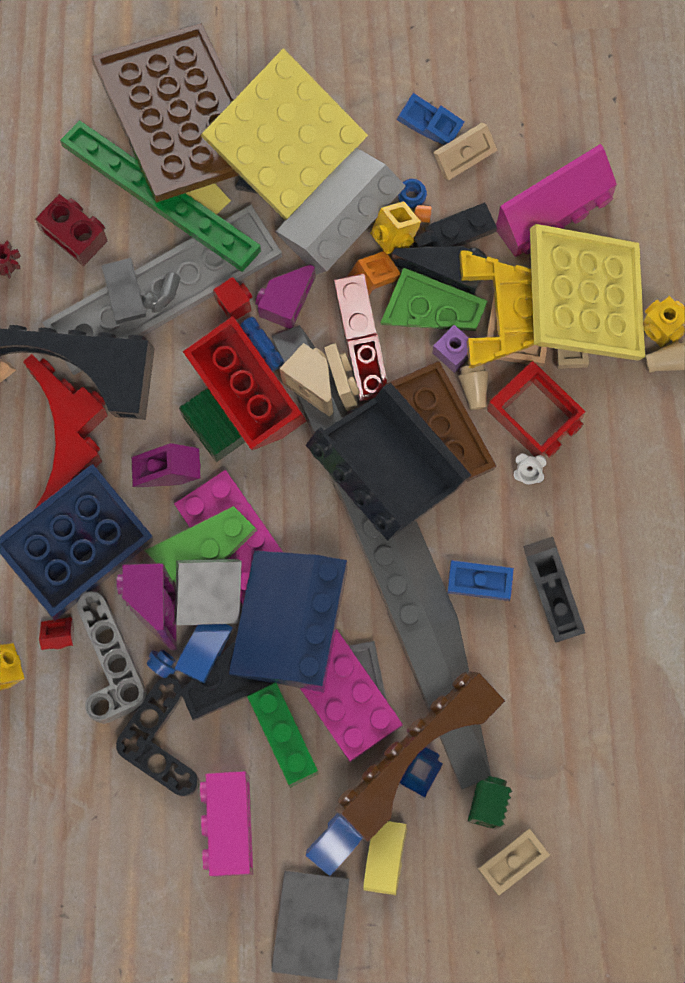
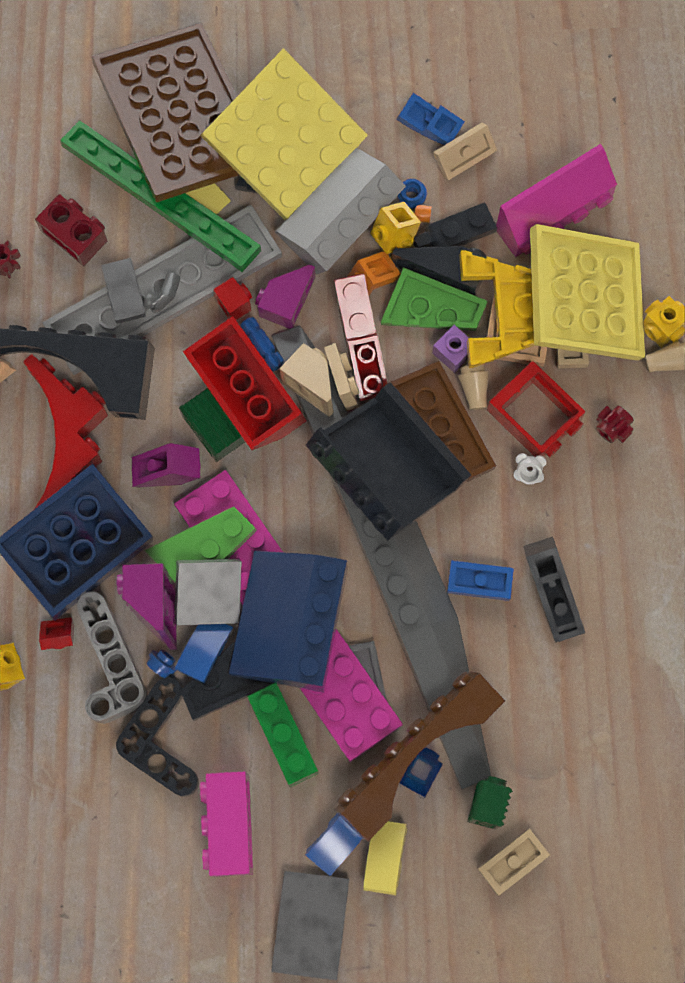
(614, 424): none -> dark red gear

